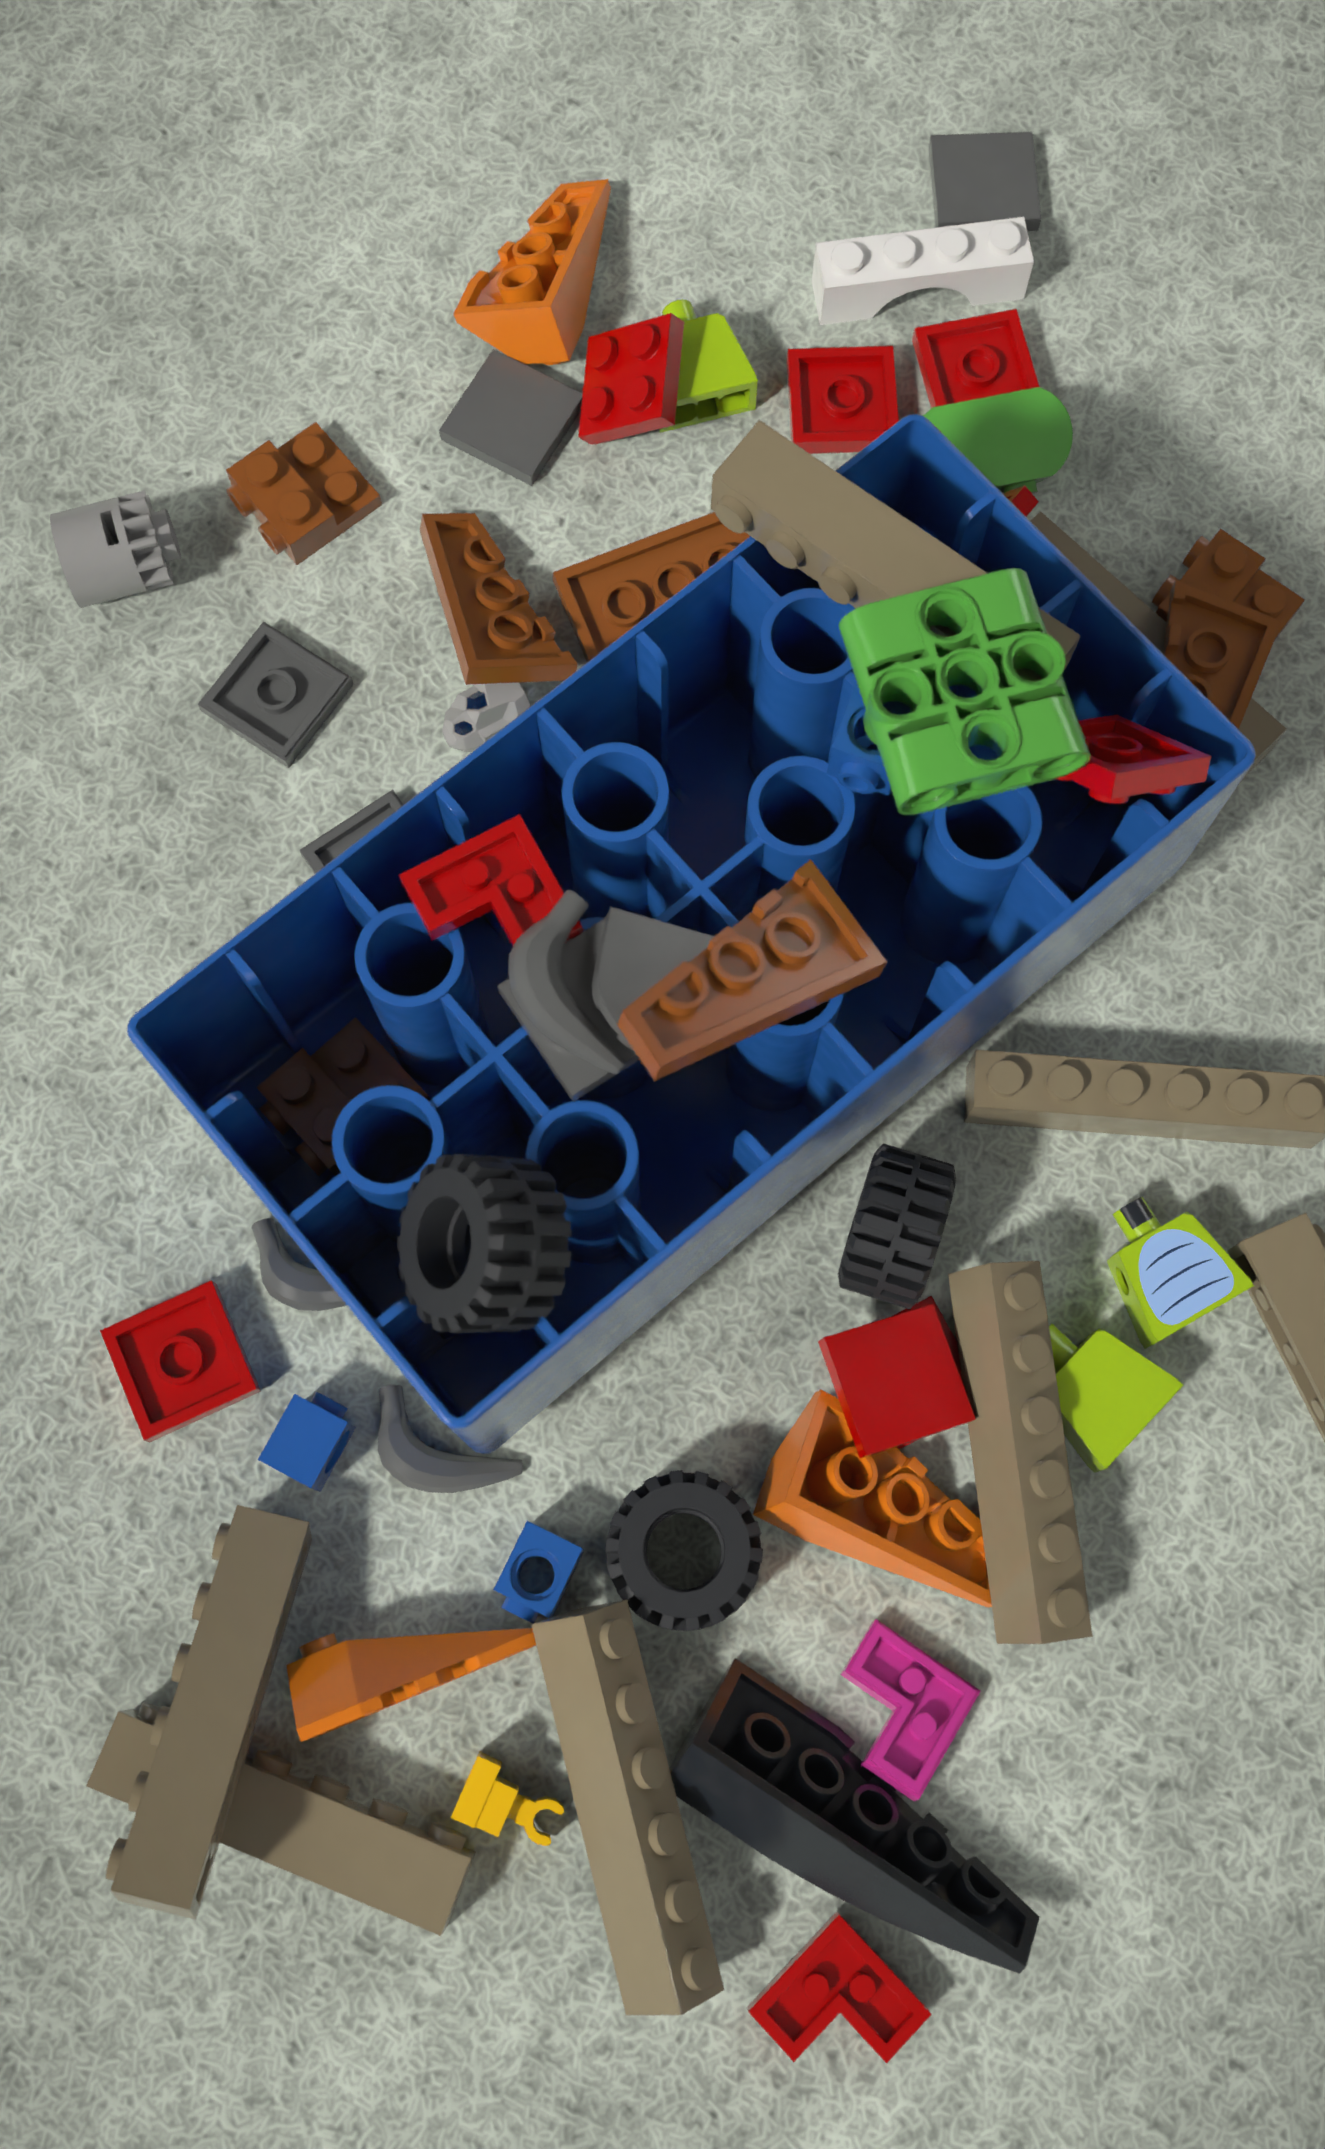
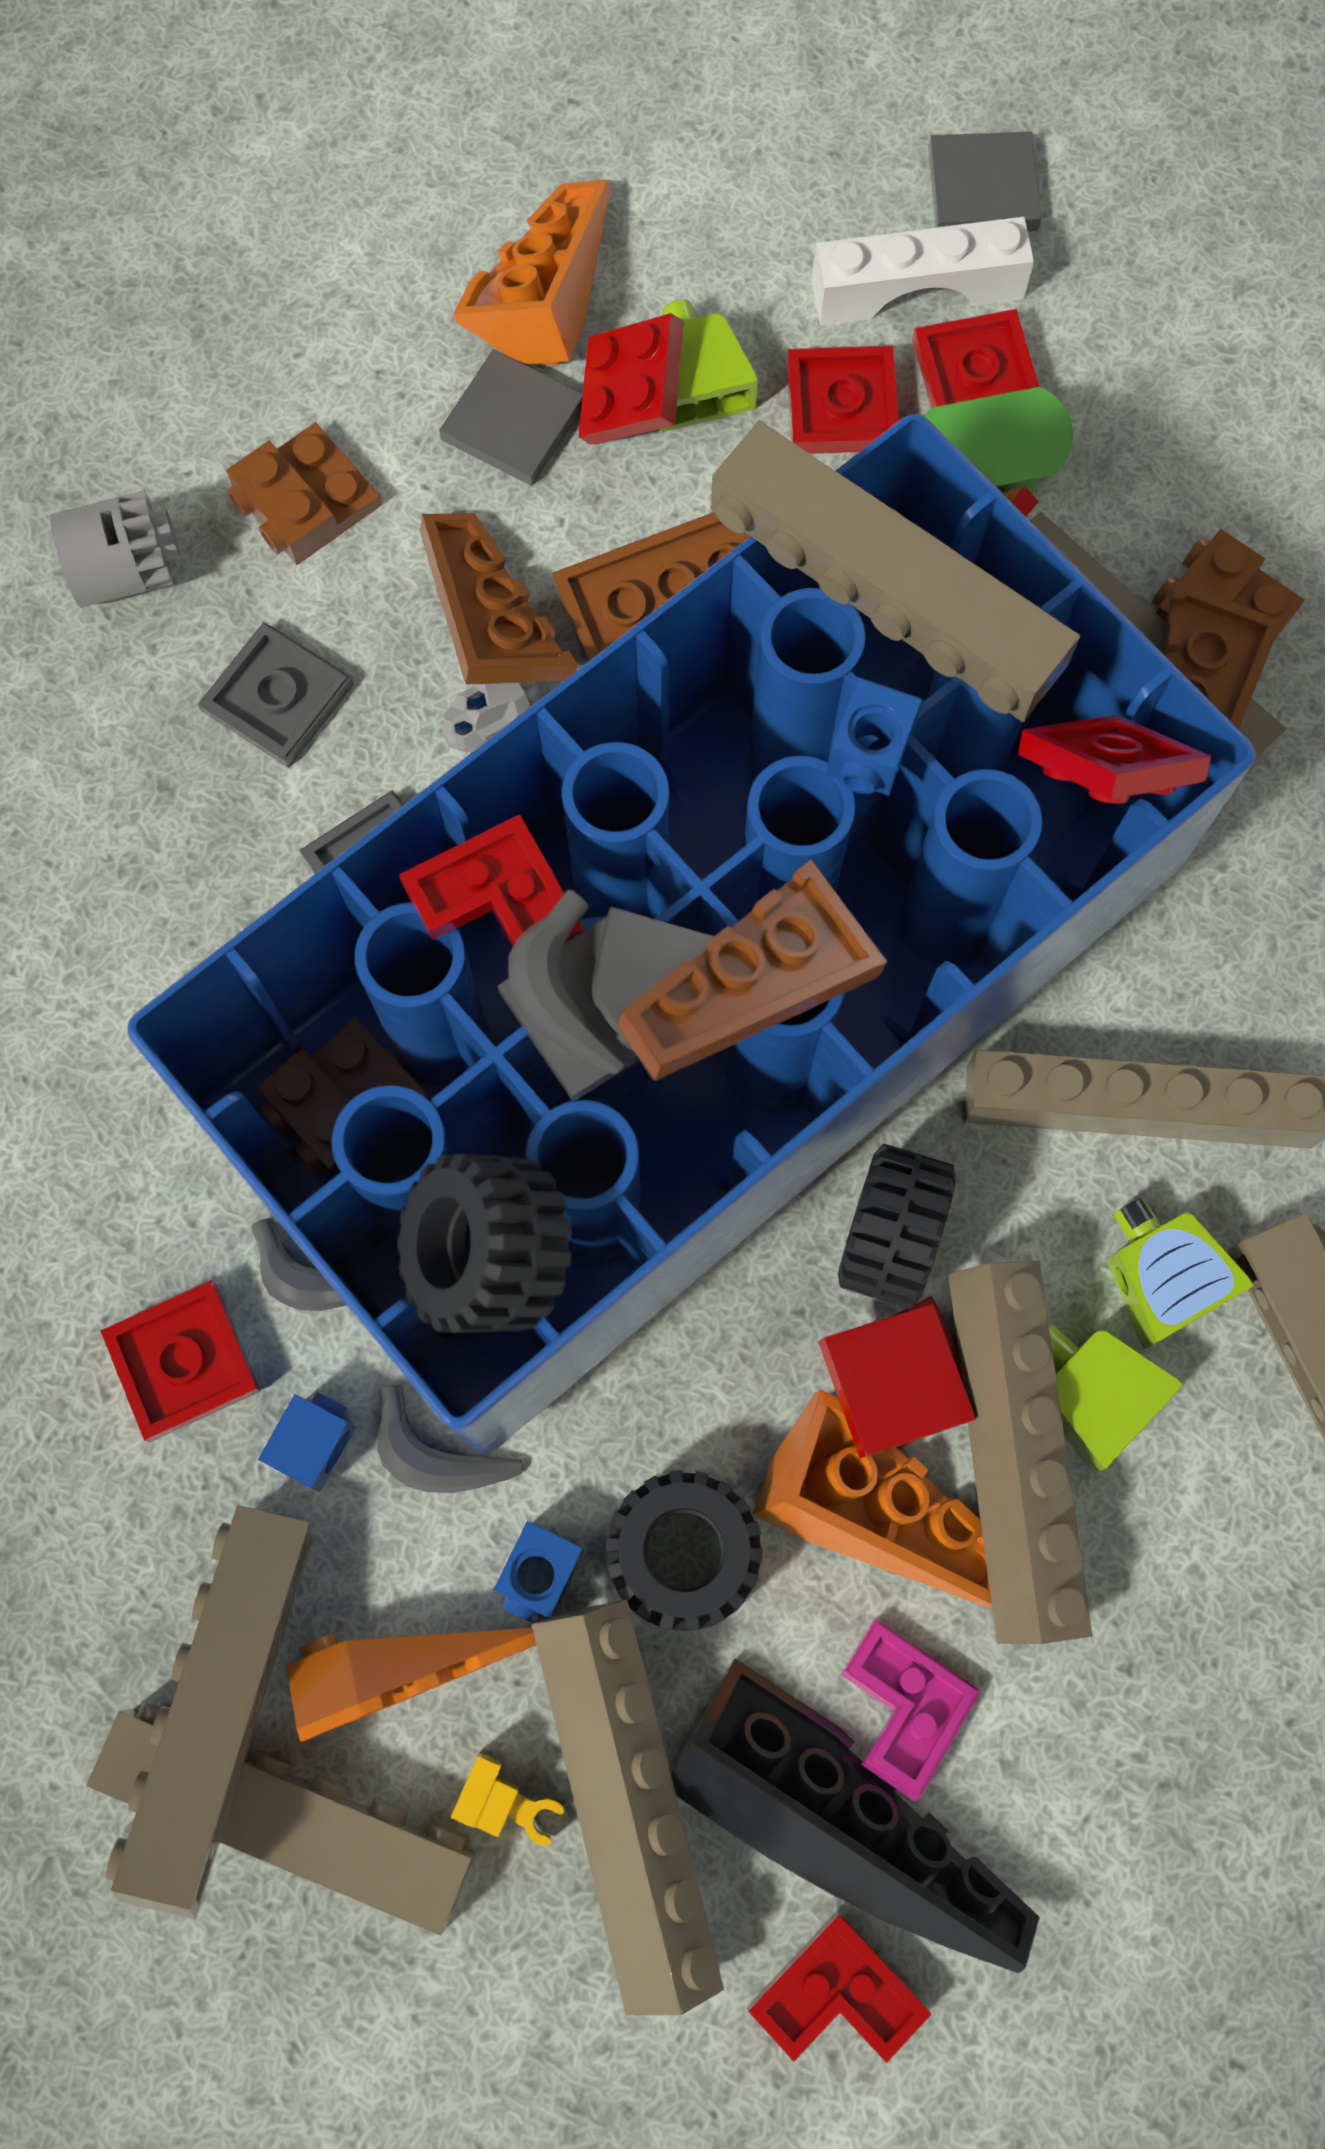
(1019, 719): bright green connector -> none

